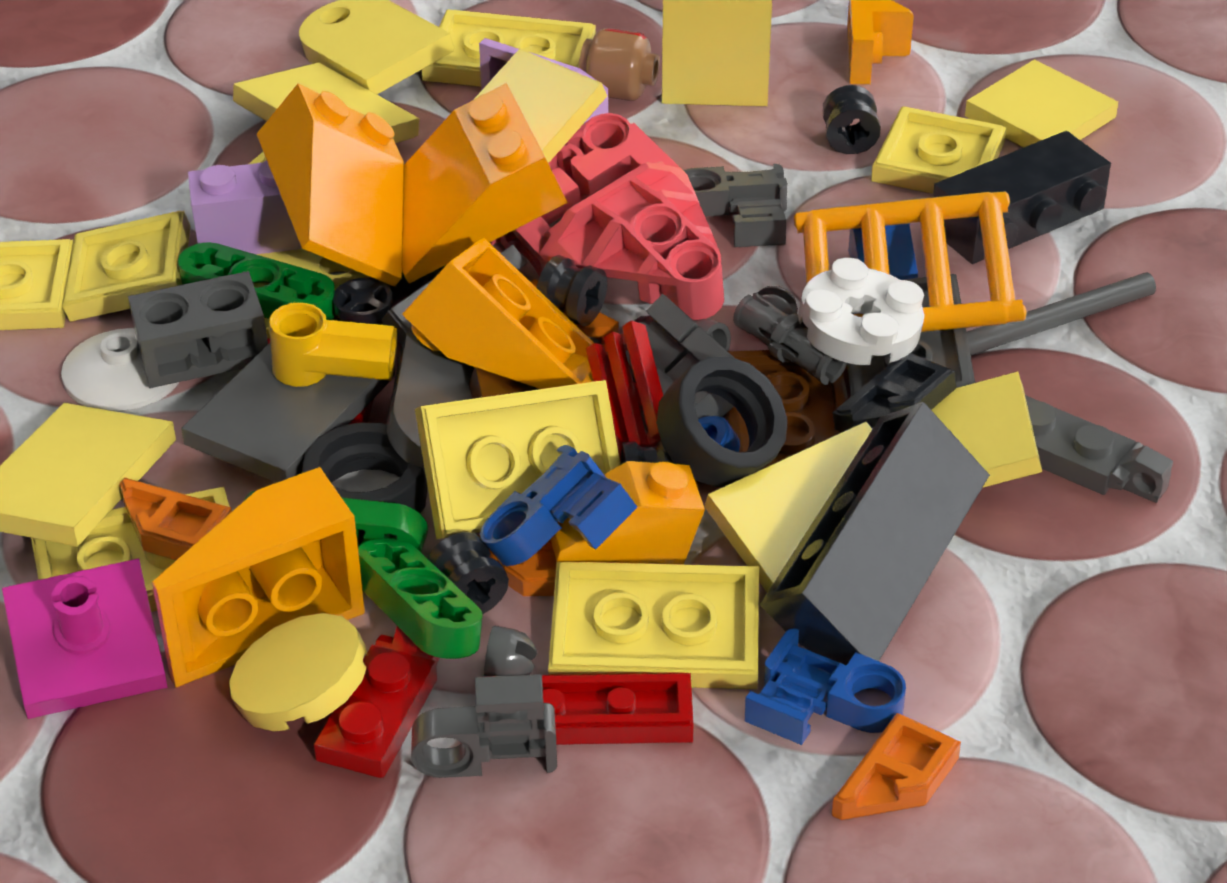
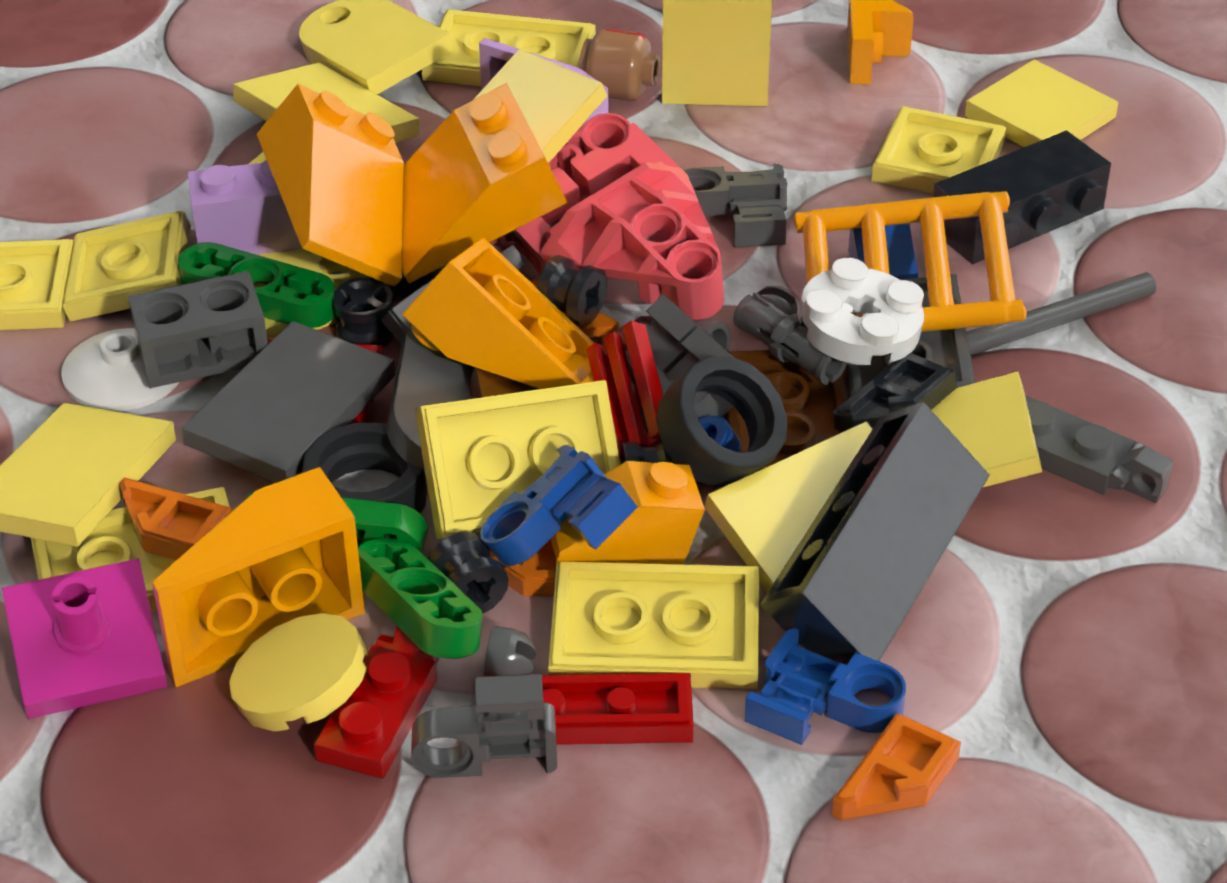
(310, 347): yellow piece -> none
(841, 109): black wheel -> none

